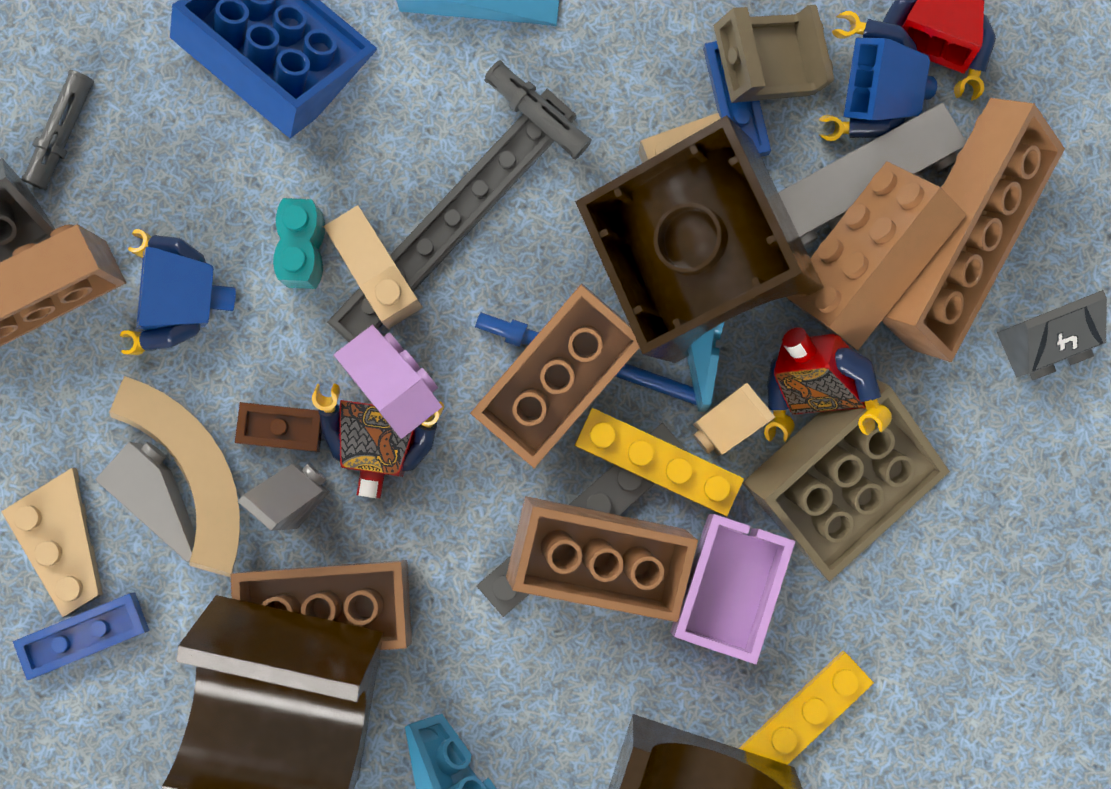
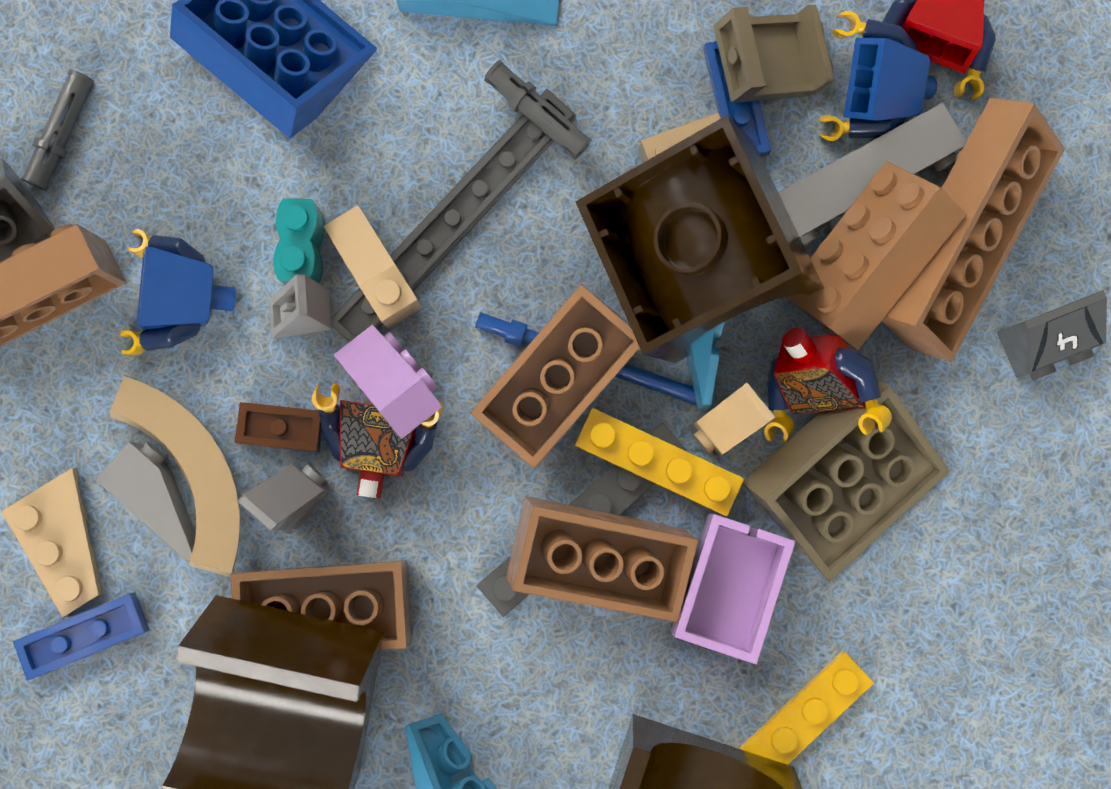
(300, 308): none -> light grey slope

